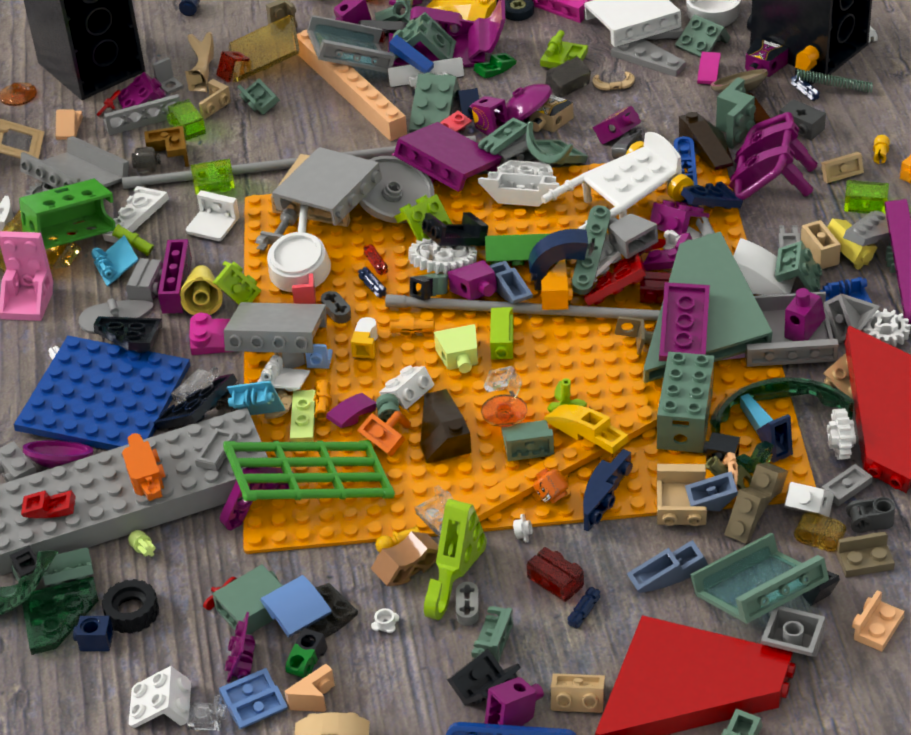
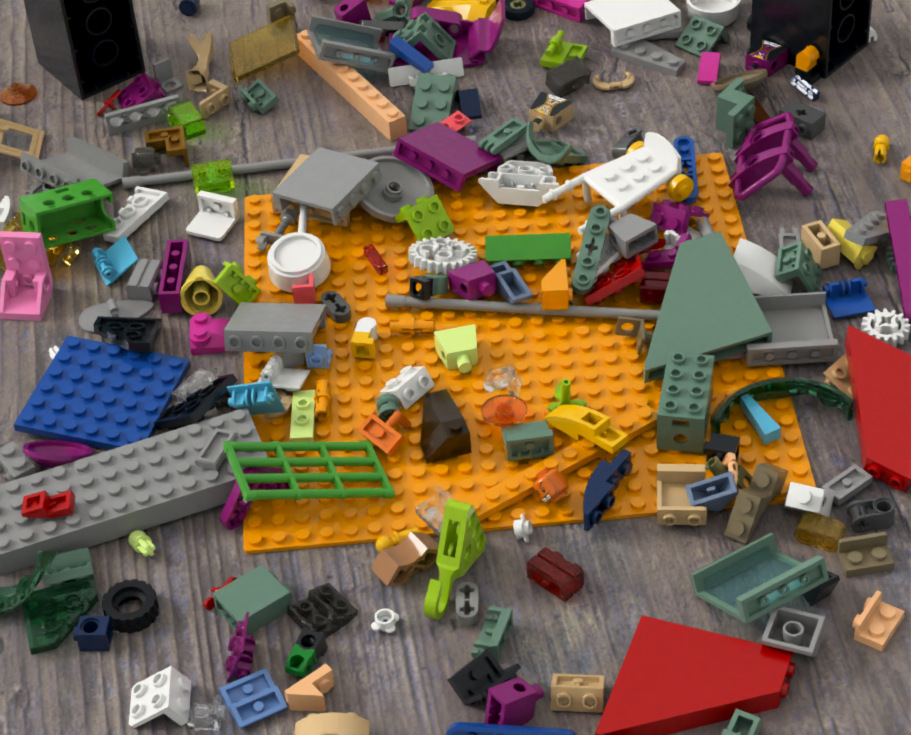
(23, 562): black leg -> none
(67, 123): light nougat slope -> none
(134, 240): lime pin -> none
(143, 467): orange hinge -> none
(227, 63): clear red bracket -> none
(296, 605): medium blue slope -> none
(349, 410): magenta slope -> none
(372, 282): dark blue axle -> none
(469, 233): black panel -> none
(488, 114): magenta torso -> none
(498, 64): green slope -> none
(501, 333): lime window -> none
(527, 100): magenta dish -> none
(554, 248): dark blue arch -> none
(583, 607): dark blue axle -> none
(622, 120): magenta torso -> none
(667, 568): sand blue slope -> none
(684, 319): magenta plate -> none
(707, 138): dark brown wedge -> none
(711, 196): dark blue wing -> none
(760, 455): clear green bracket -> none
(780, 435): dark blue slope -> none
(803, 315): magenta torso -> none
(838, 79): sand green piece -> none
(841, 434): white gear -> none
(842, 167): tan tile -> none
(847, 311): light grey slope -> none
(865, 196): clear neon green brick -> none

